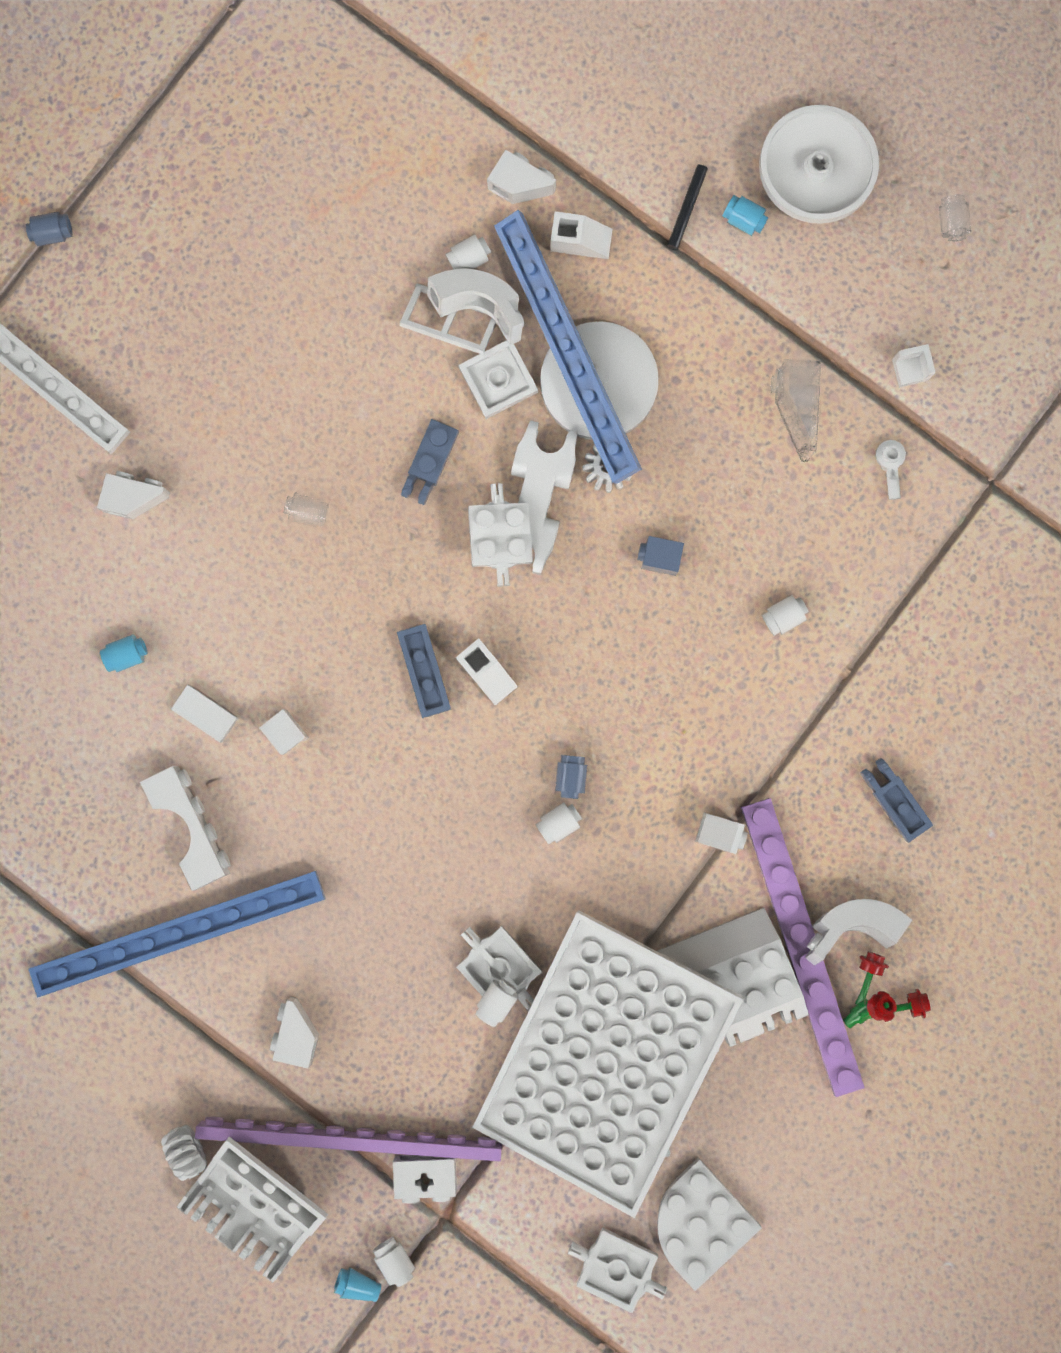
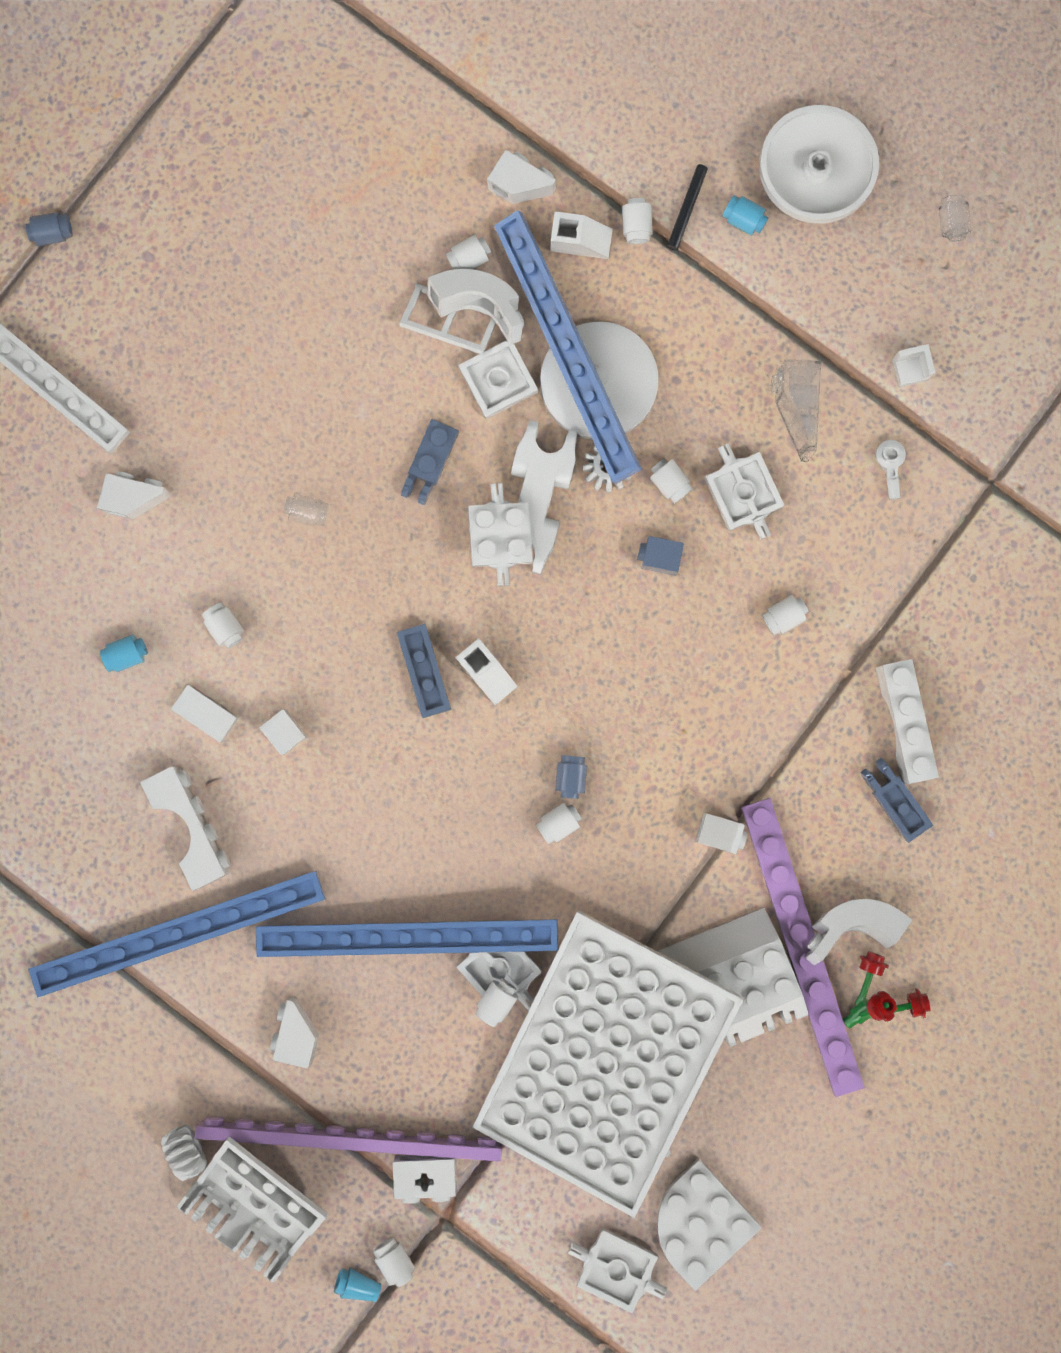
(223, 625): none -> white brick
(407, 938): none -> medium blue plate
(637, 221): none -> white brick
(670, 480): none -> white brick
(744, 491): none -> white plate
(913, 741): none -> white arch

